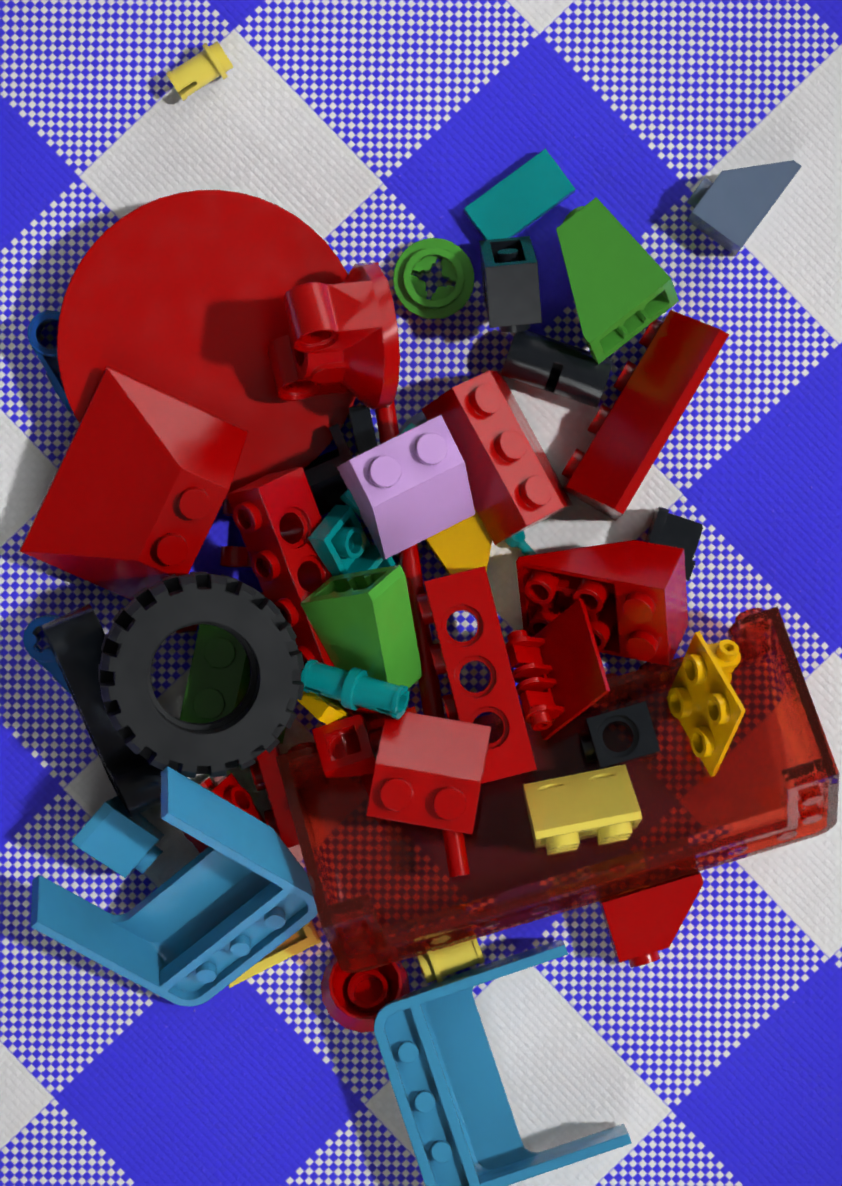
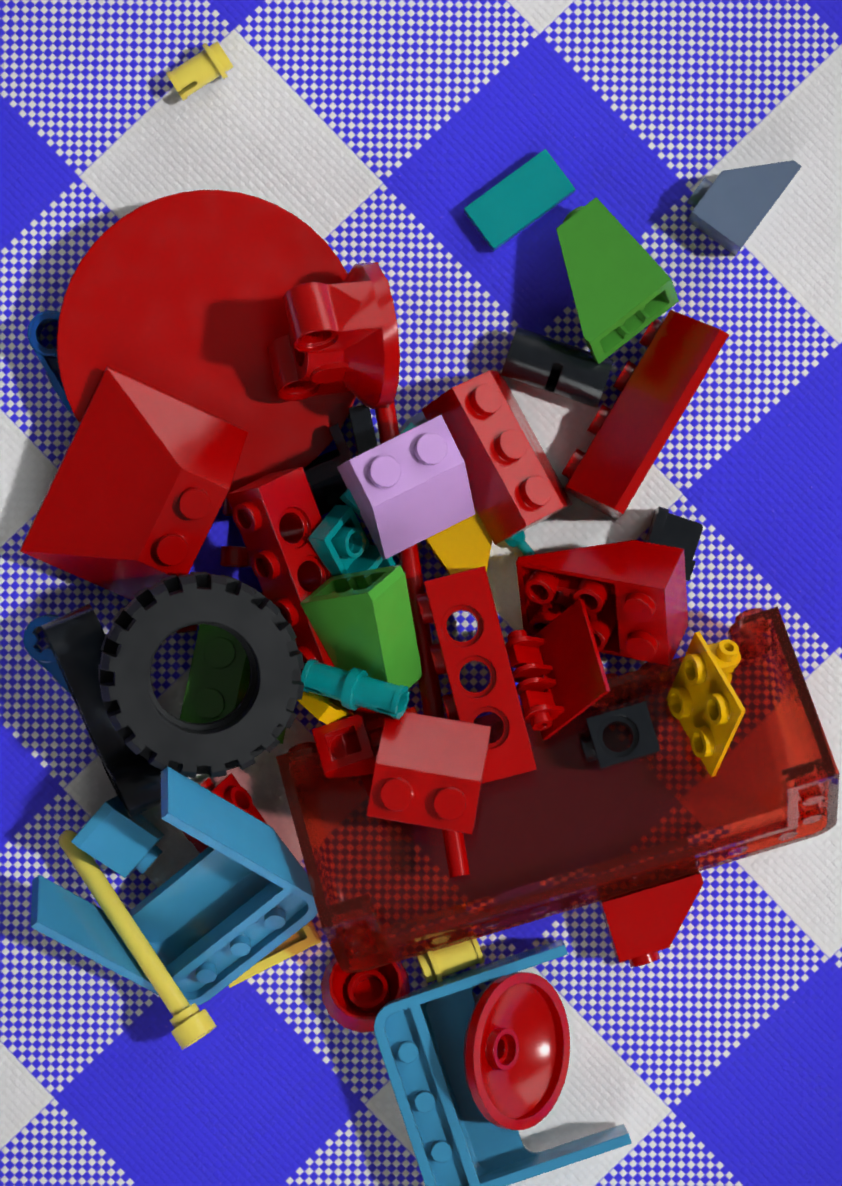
(188, 1020): none -> light yellow piece
(268, 777): red plate -> none
(421, 258): bright green gear -> none
(510, 283): black brick -> none
(517, 1050): none -> red dish
(582, 807): light yellow slope -> none

